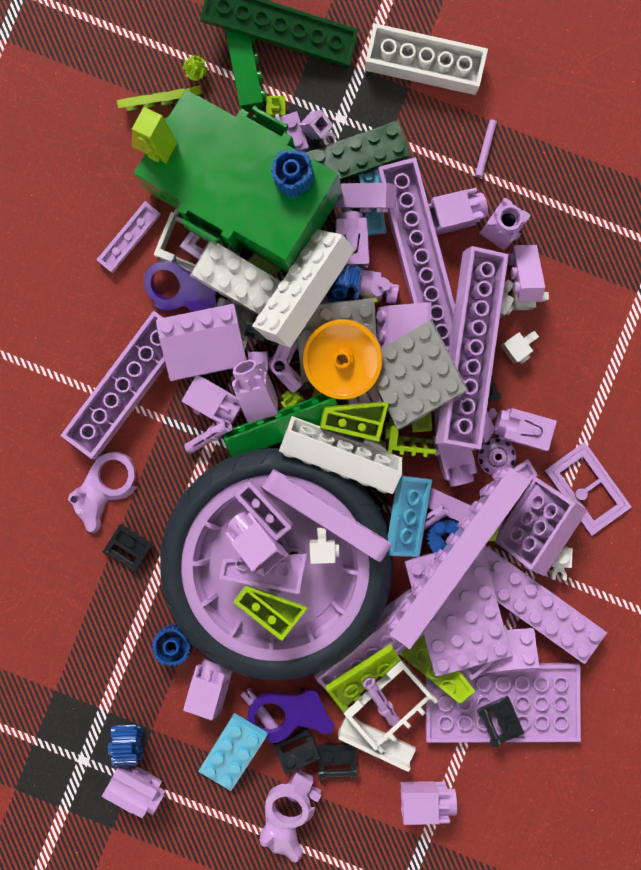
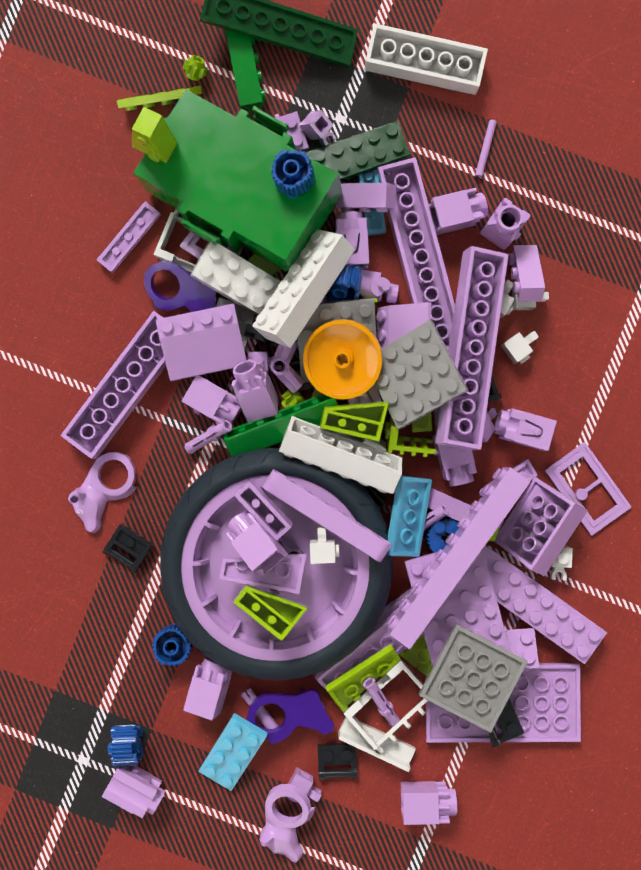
(276, 105): lime tile -> none
(300, 756): black plate -> none
(473, 677): none -> light grey plate
(487, 454): lavender dish -> none

